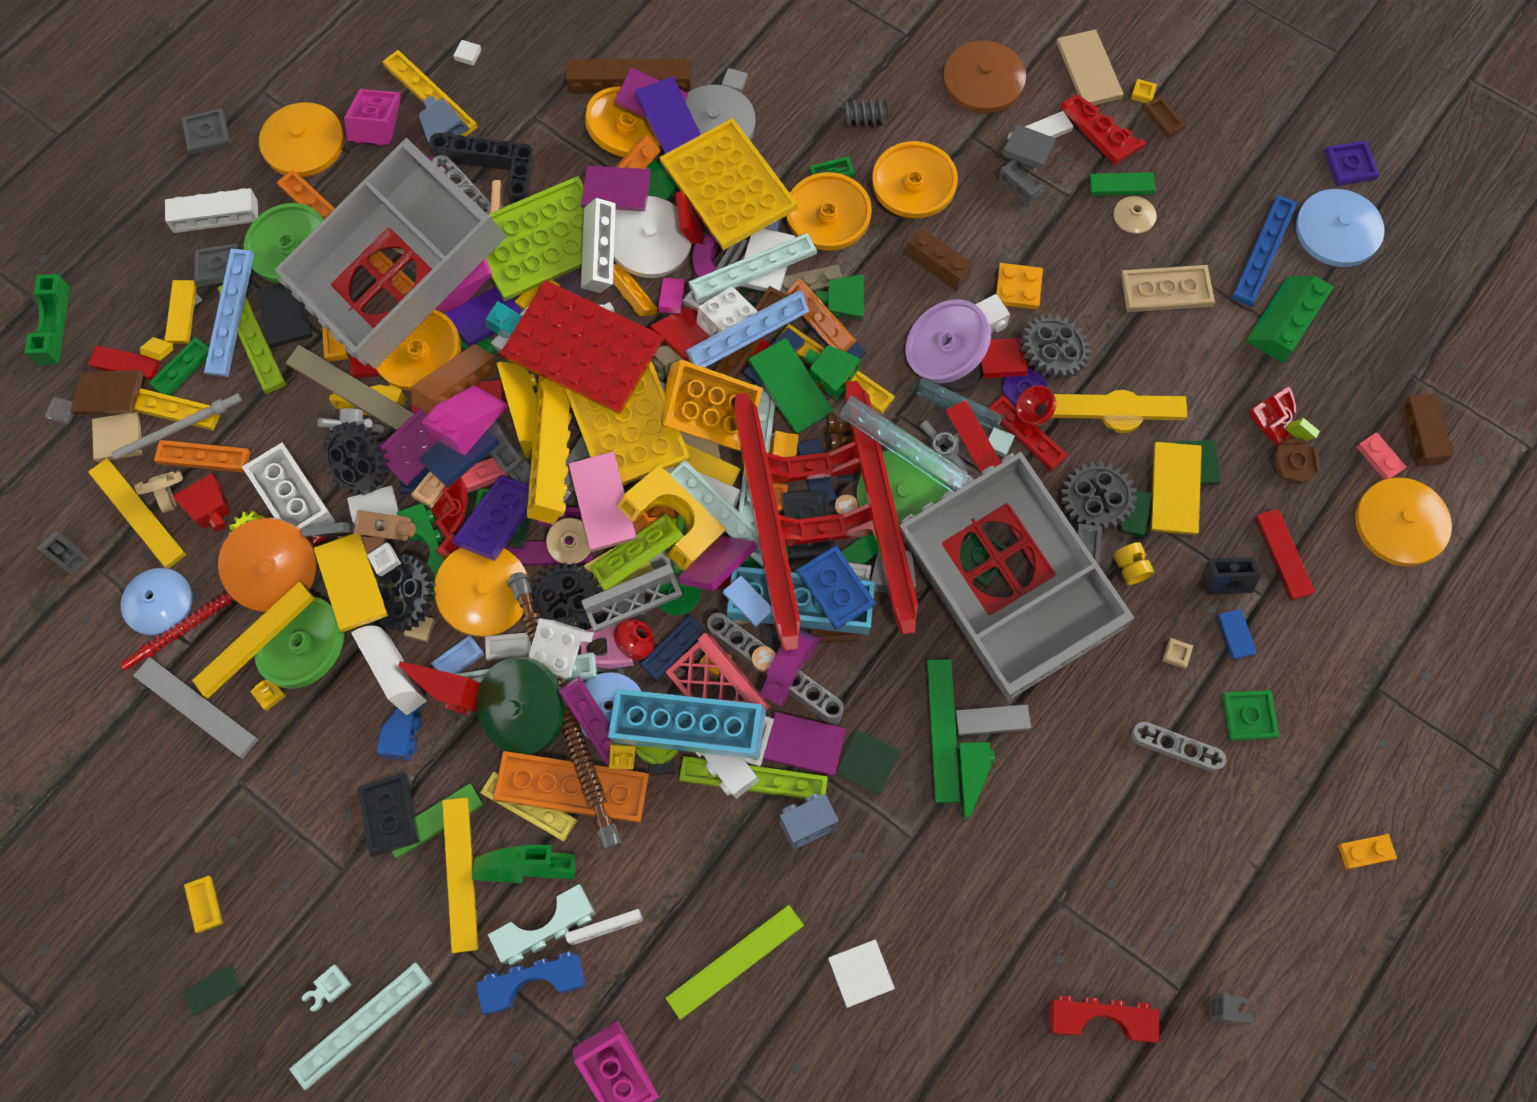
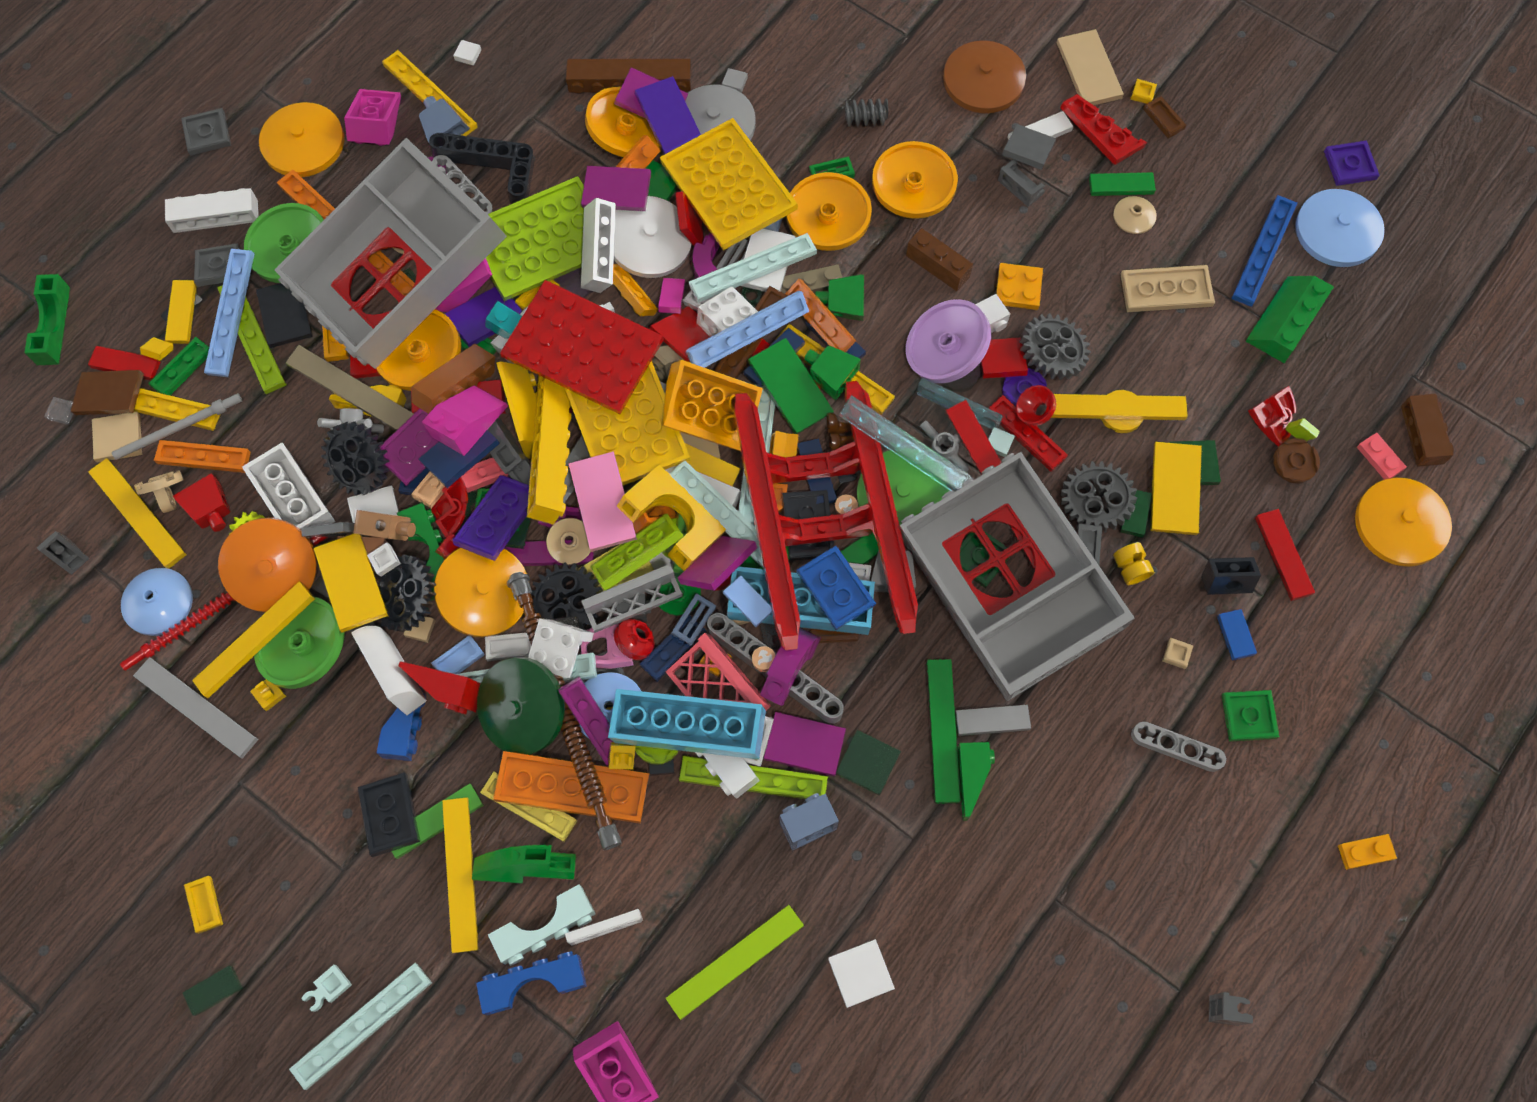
(497, 196): light nougat tile -> none
(683, 636): none -> sand blue tile
(1136, 1022): red arch -> none

